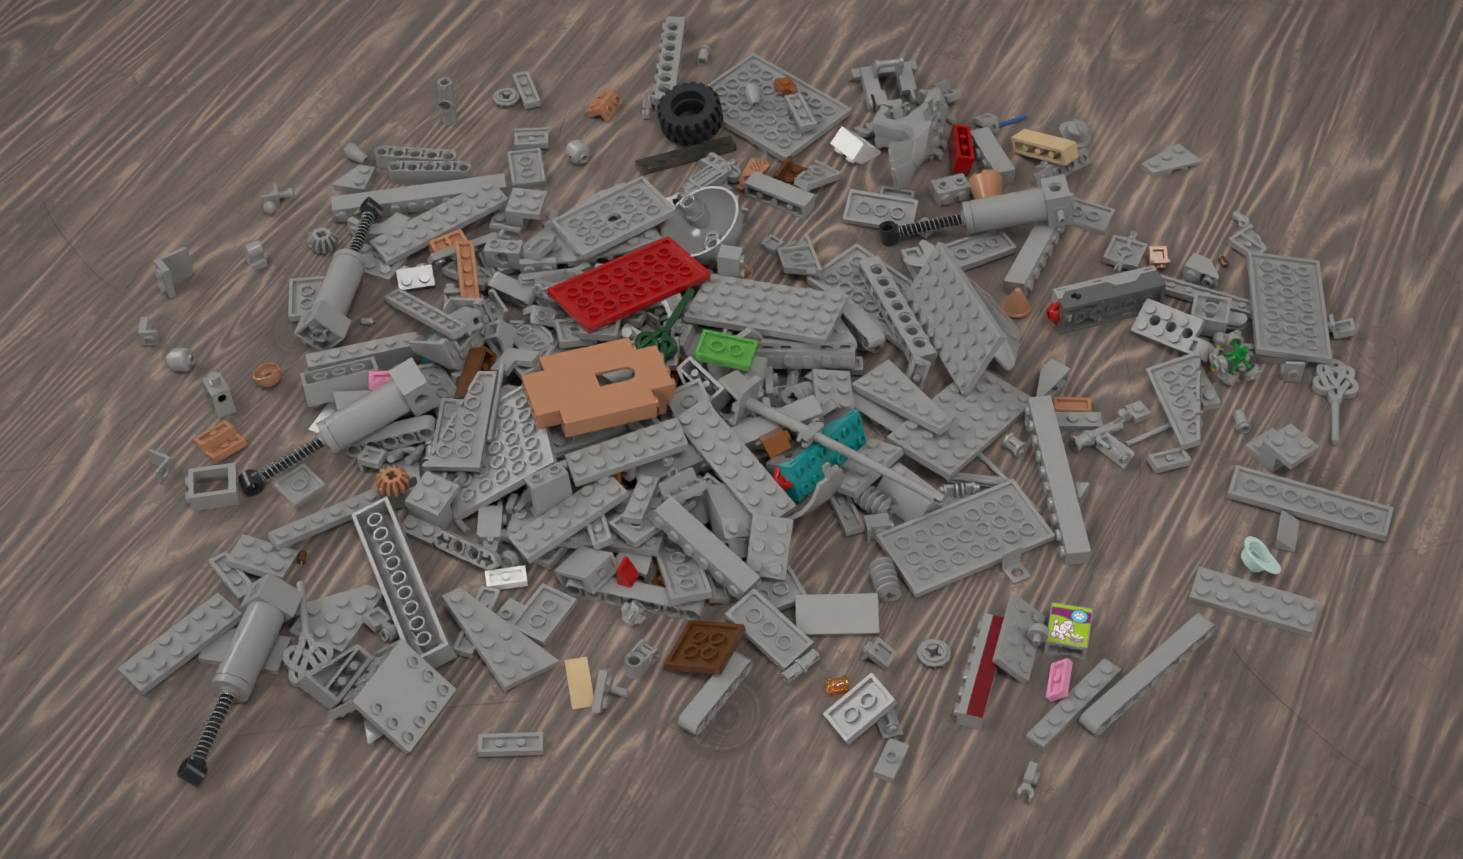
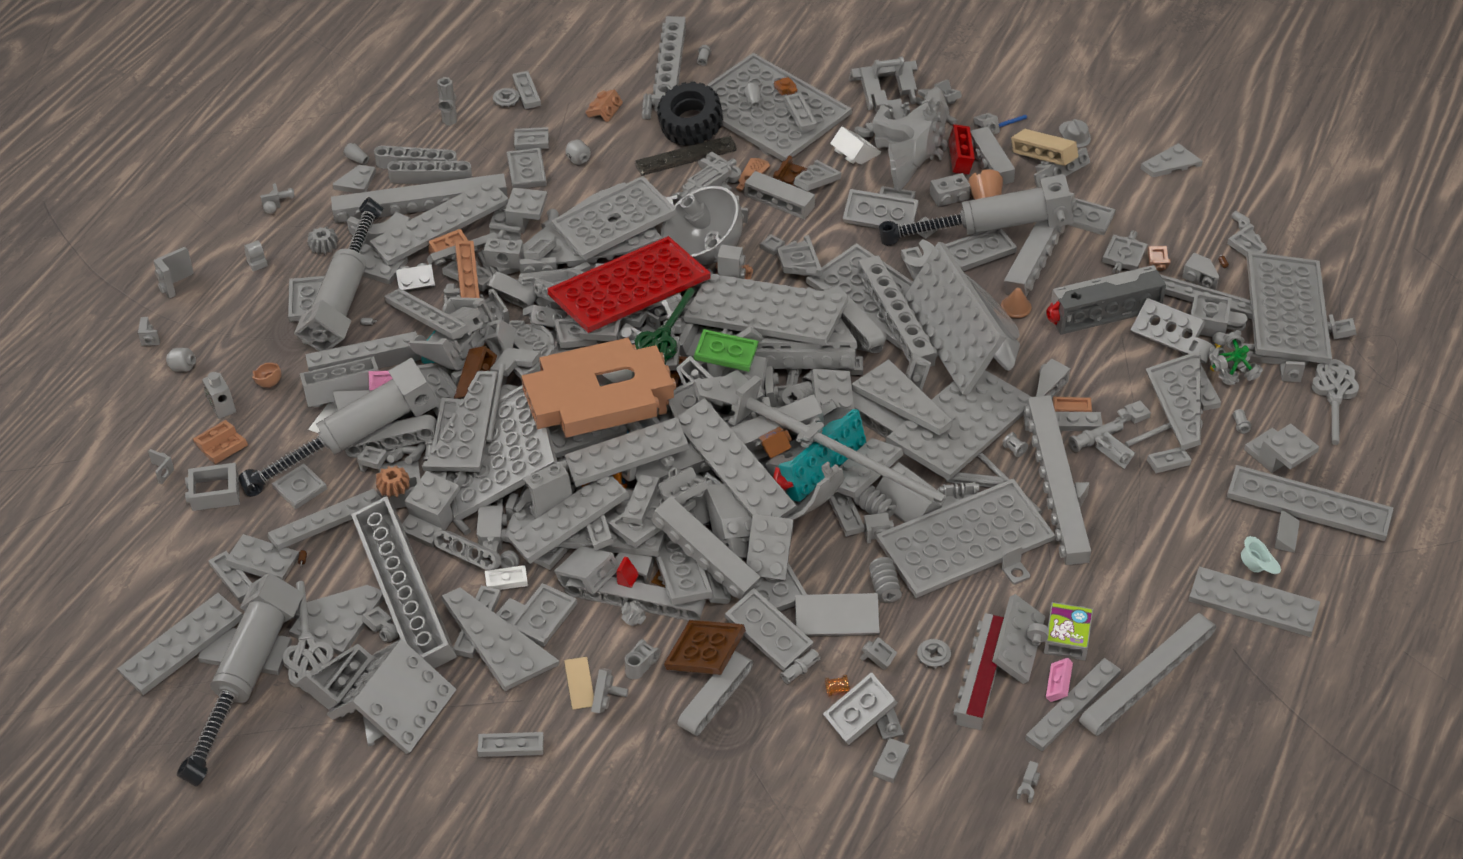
(716, 390): none -> light grey wing

